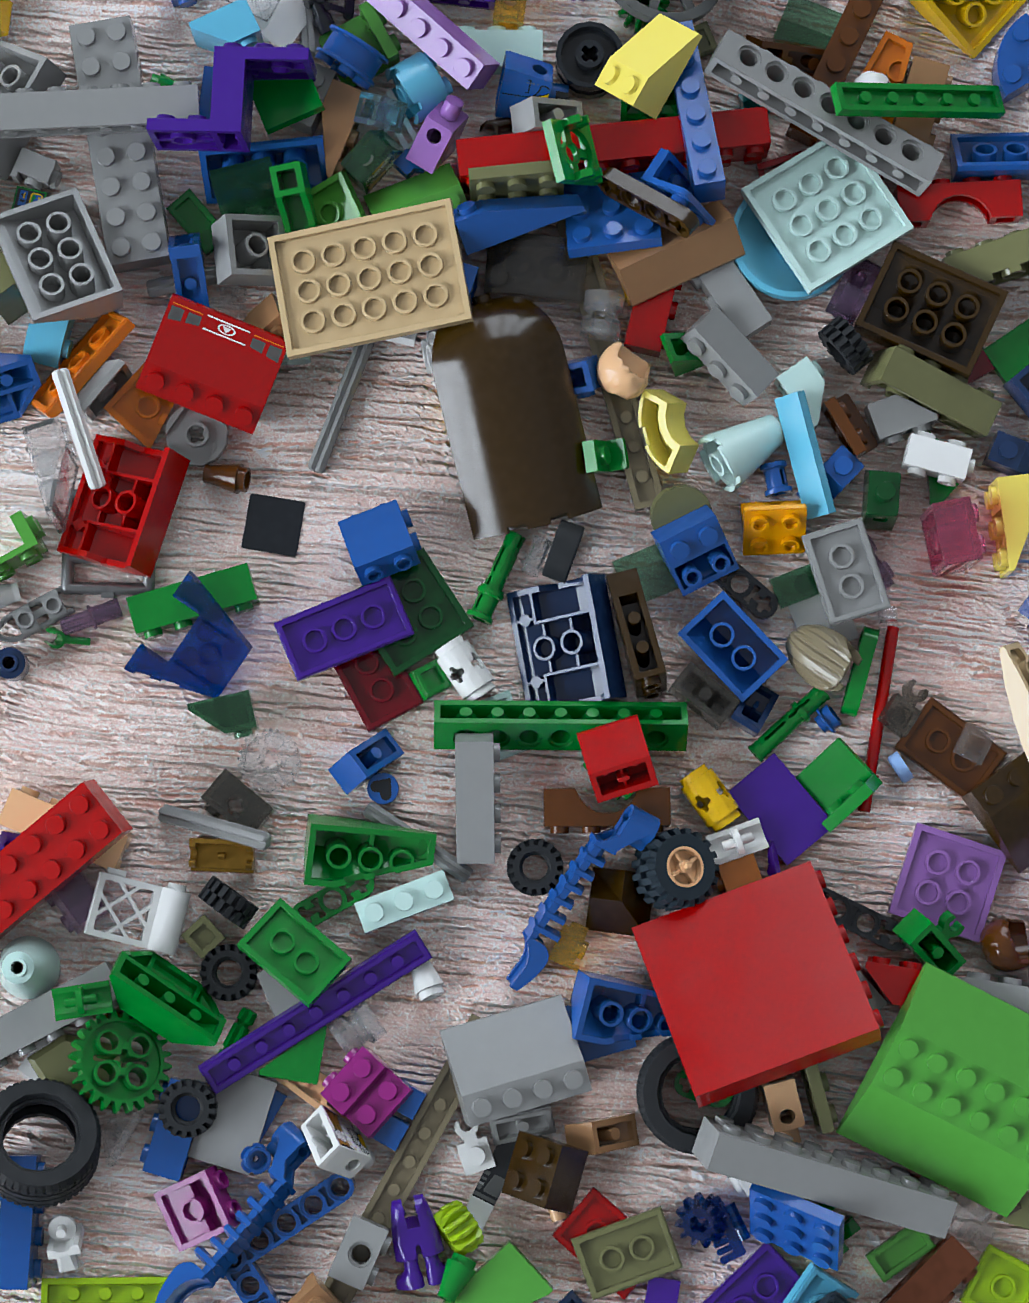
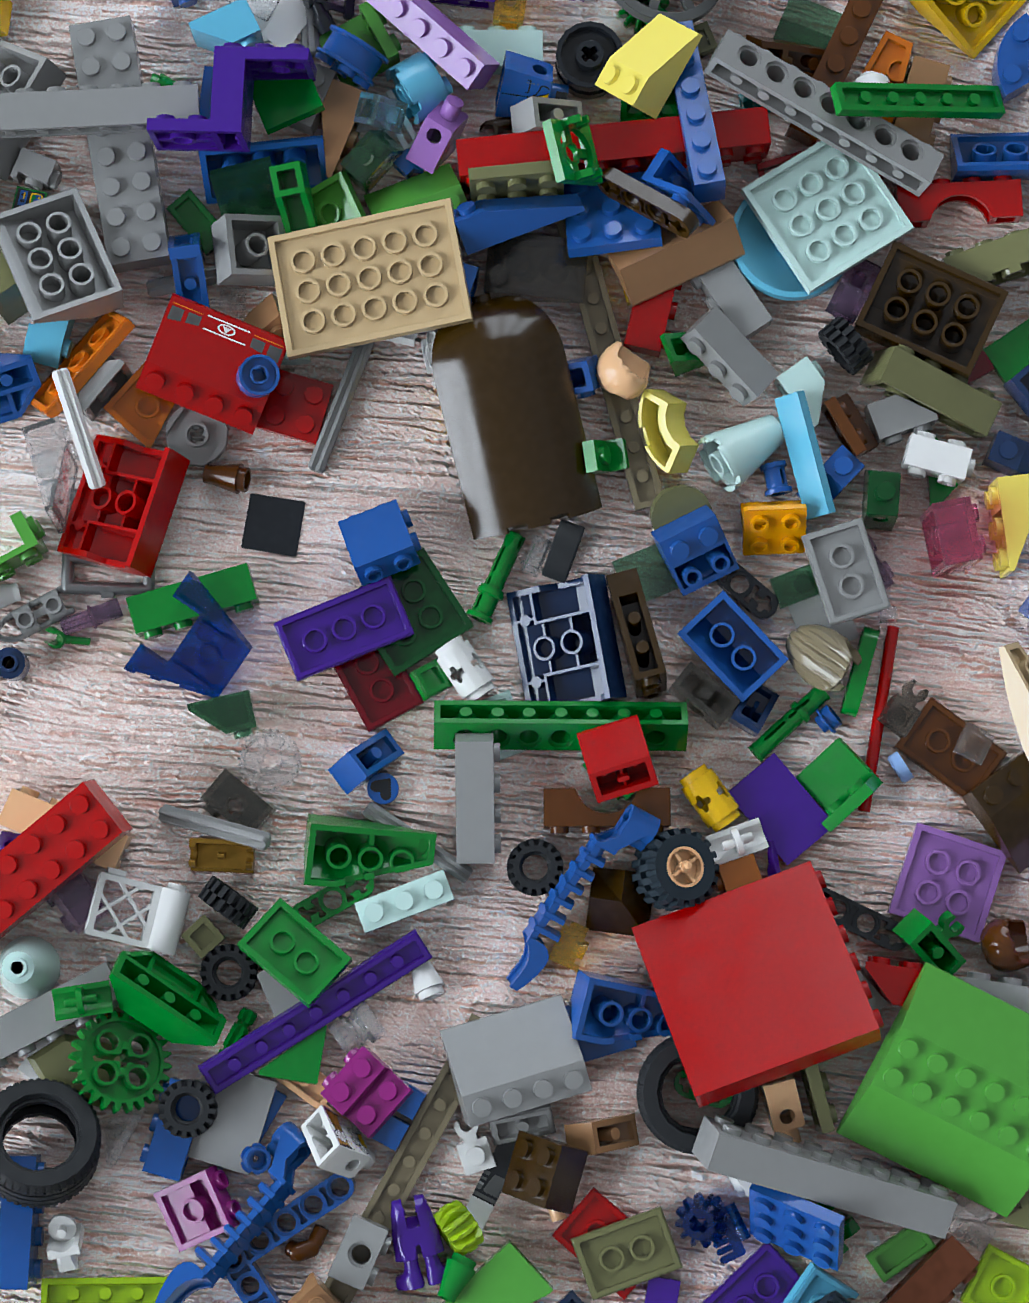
(257, 376): none -> blue wheel
(296, 408): none -> red plate
(309, 1248): none -> reddish brown arm
(602, 304): clear wheel -> none

